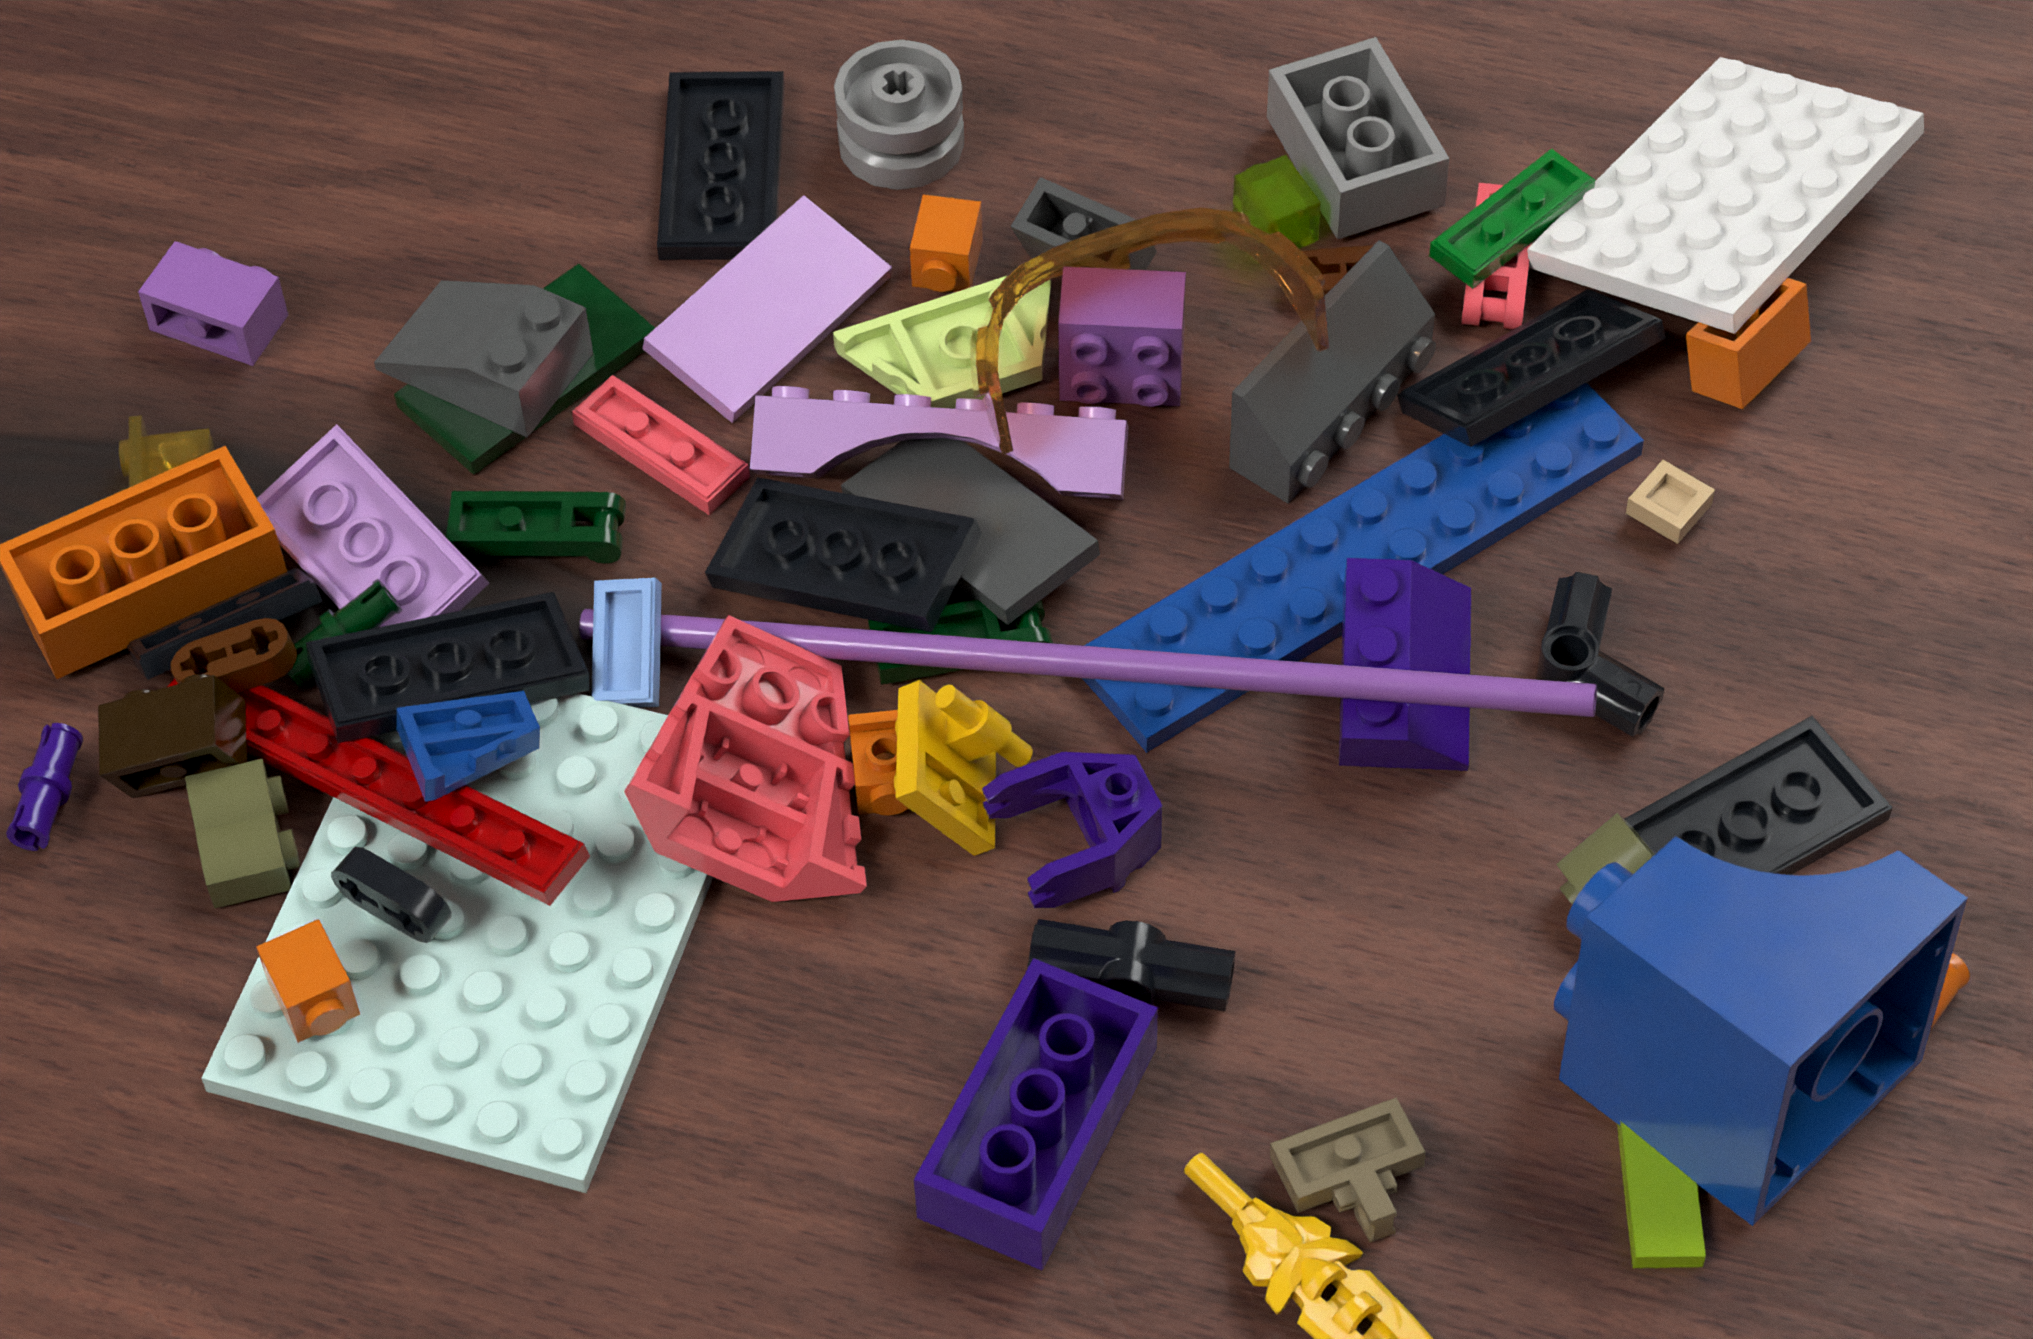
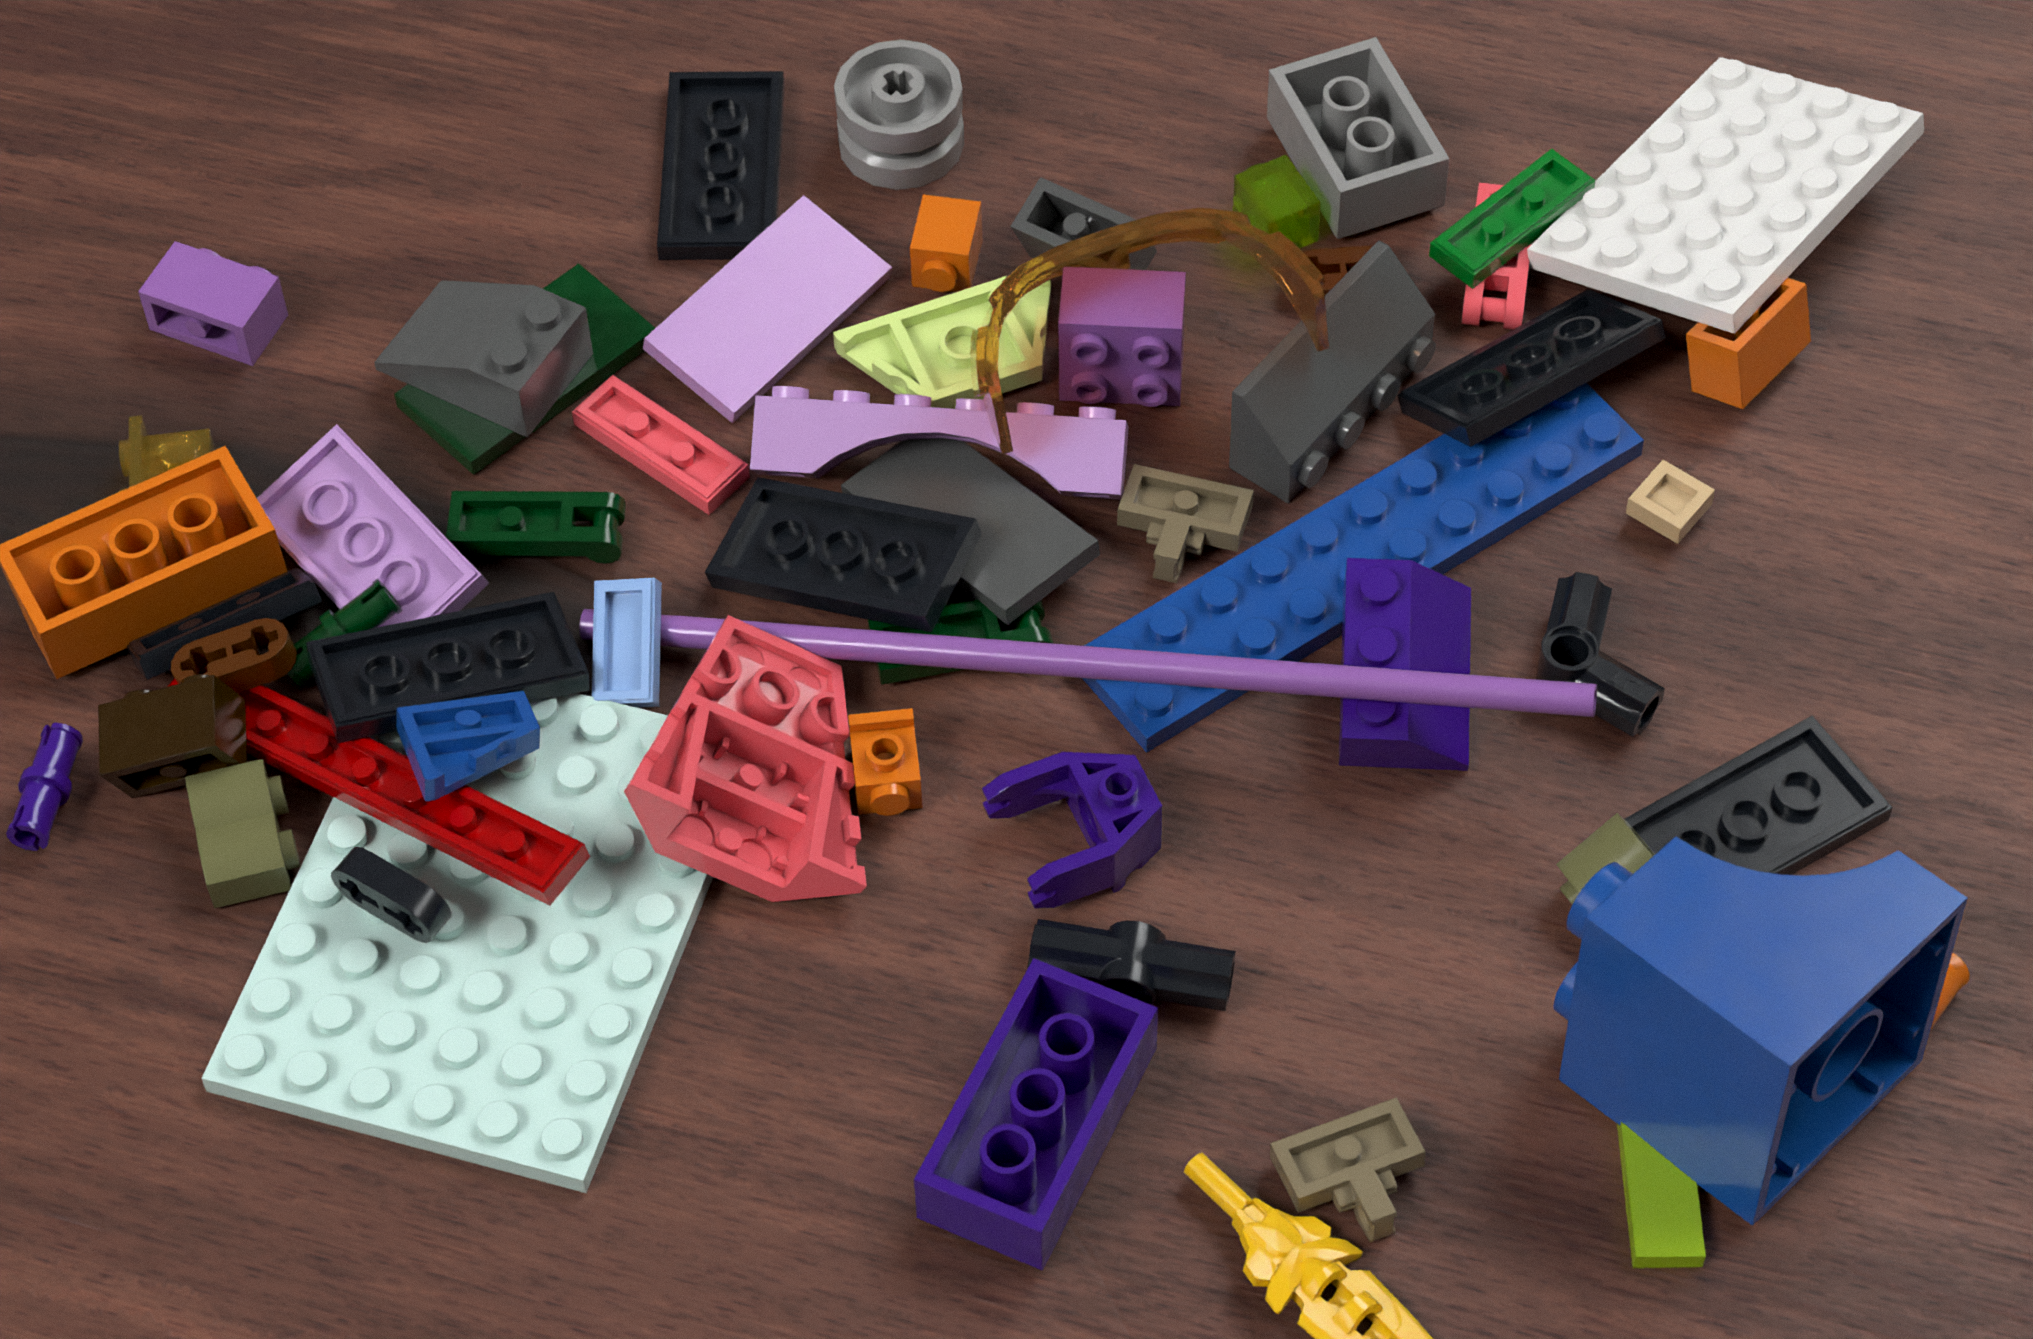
(308, 981): orange brick -> none
(947, 759): yellow plate -> none
(1183, 515): none -> dark tan hinge

